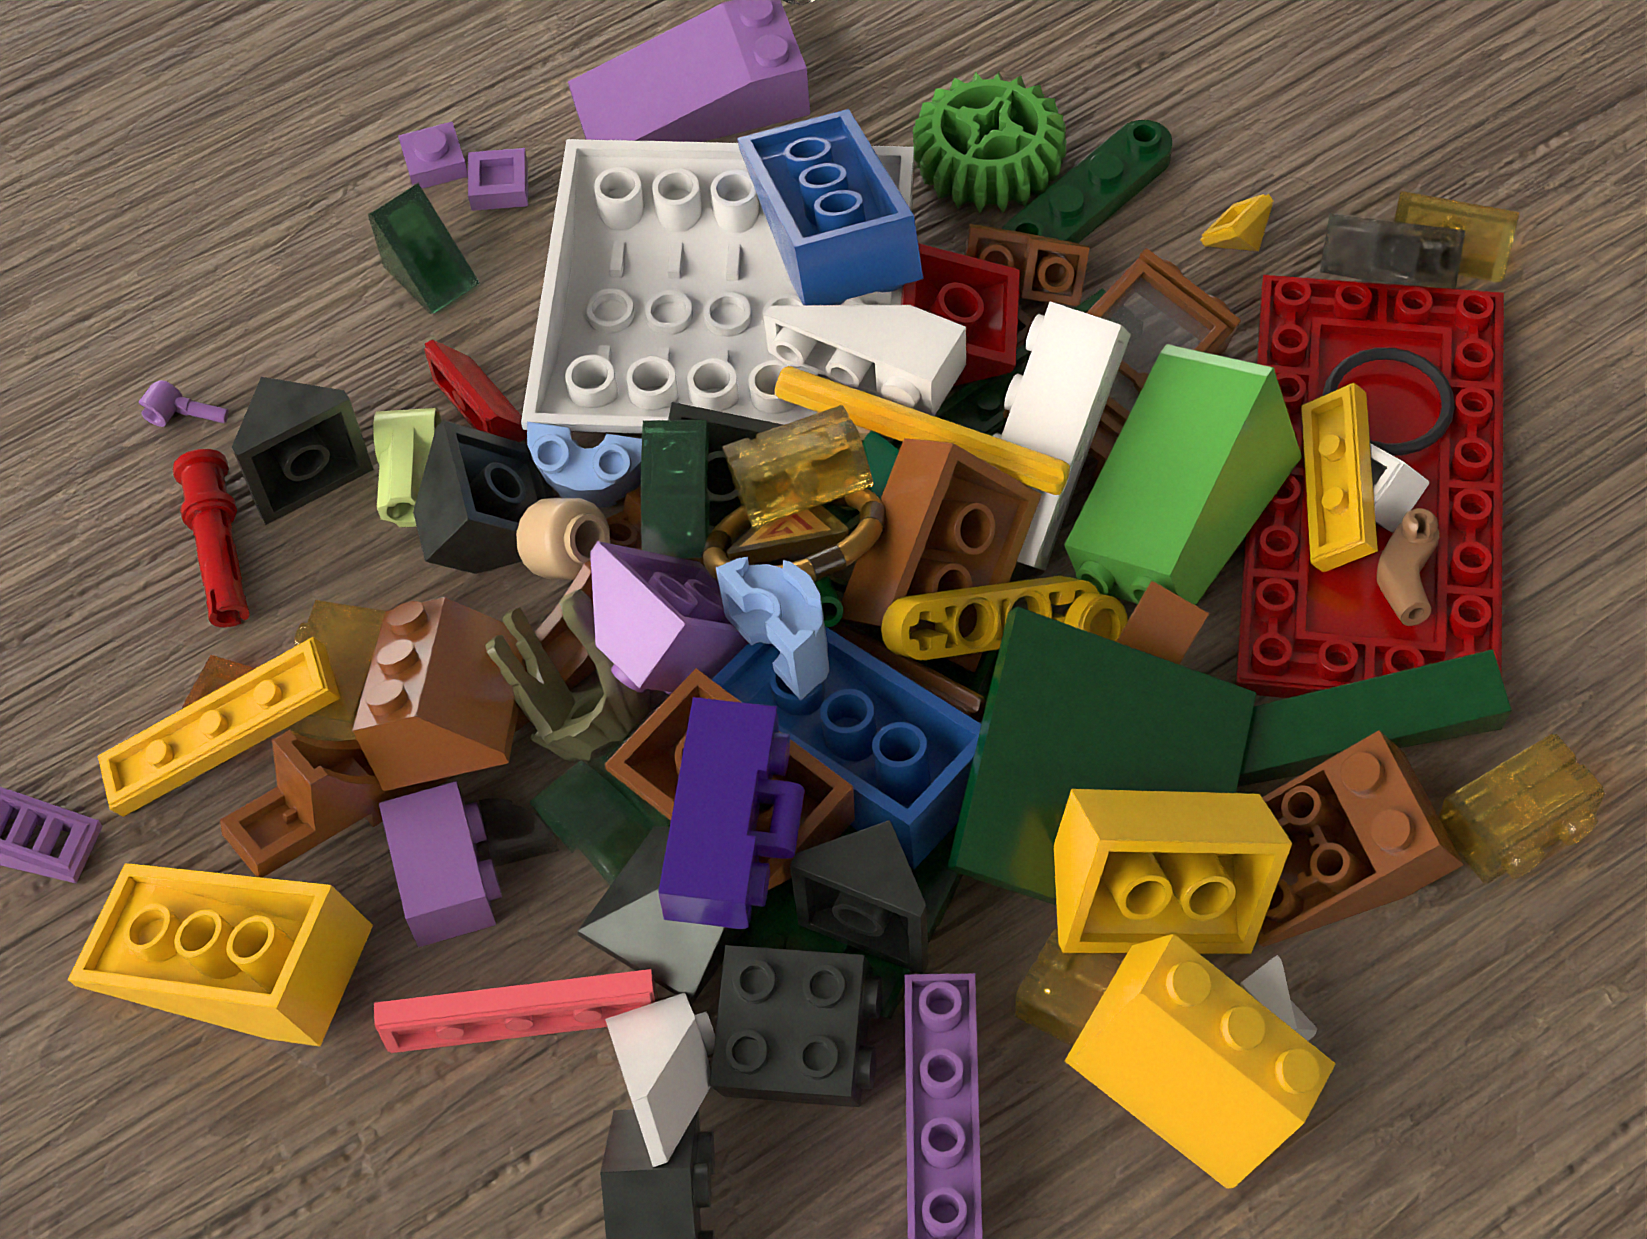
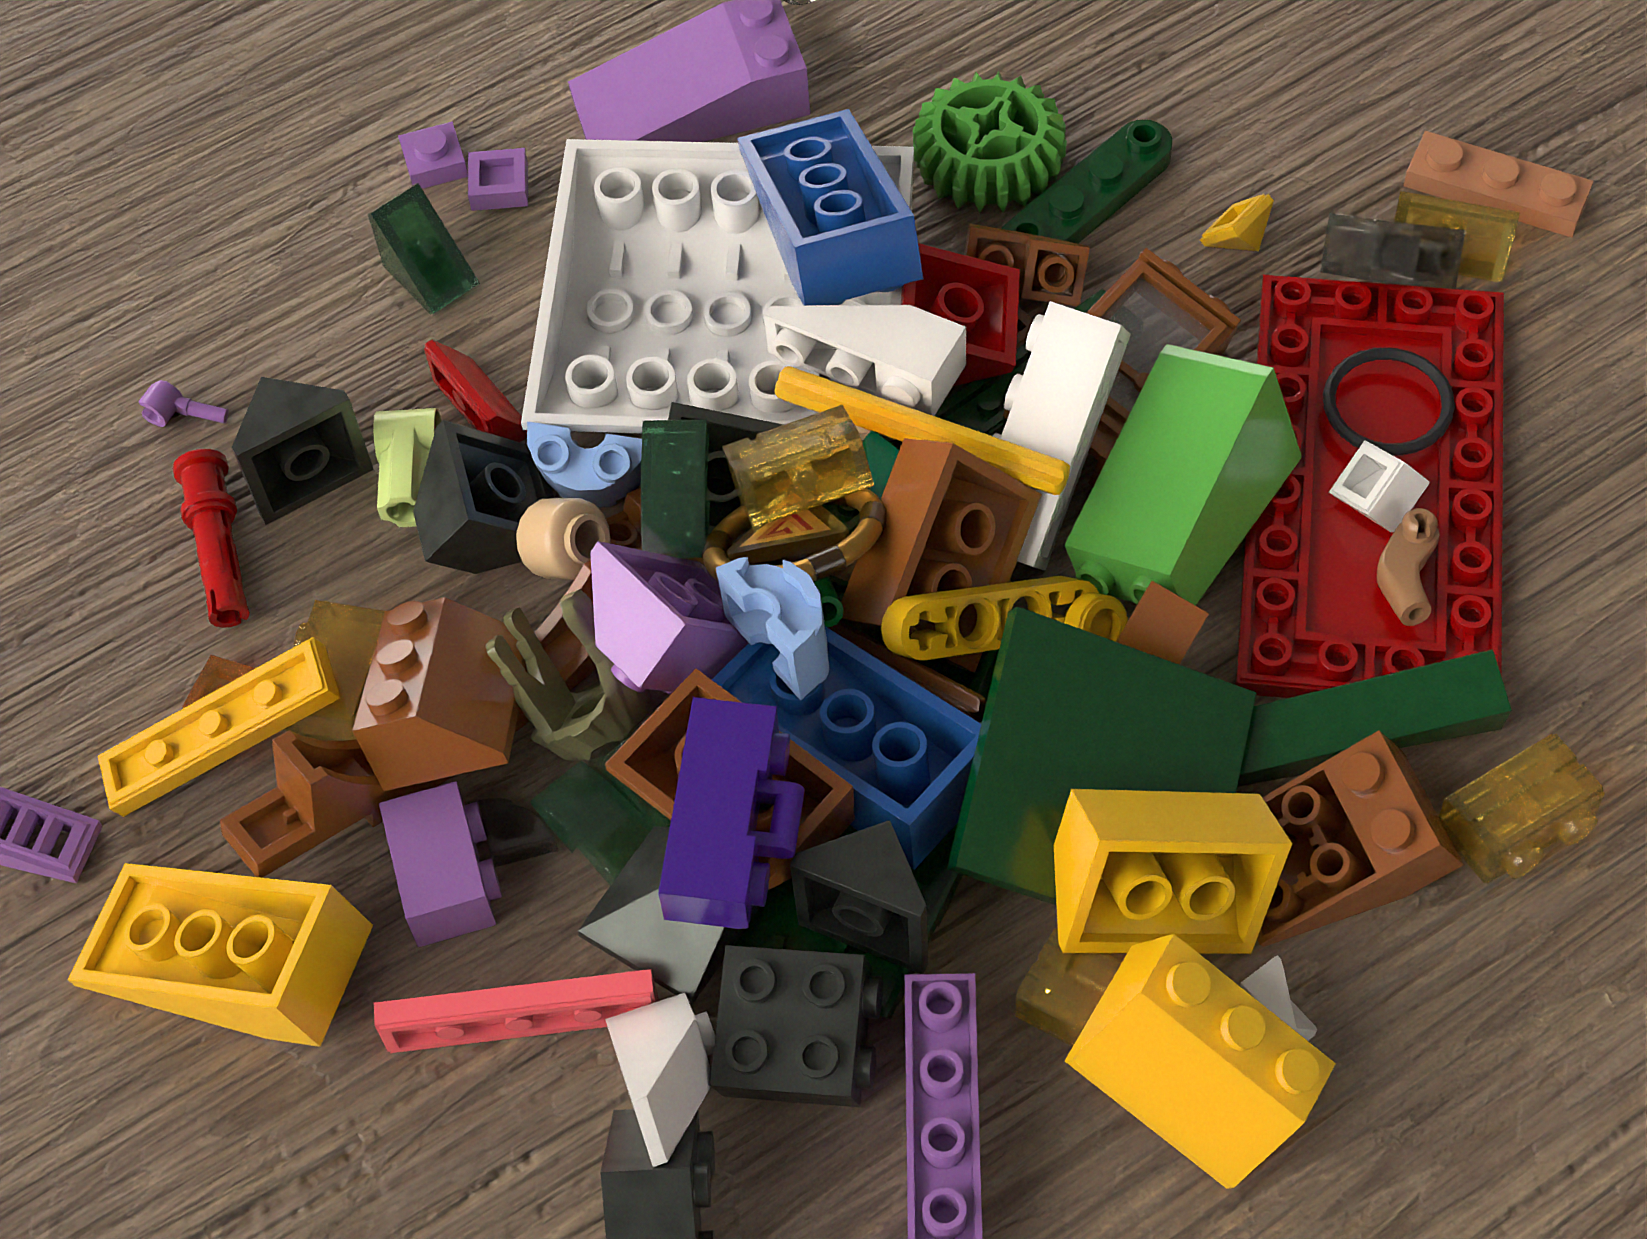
(1339, 478): yellow tile -> none
(1500, 181): none -> nougat plate

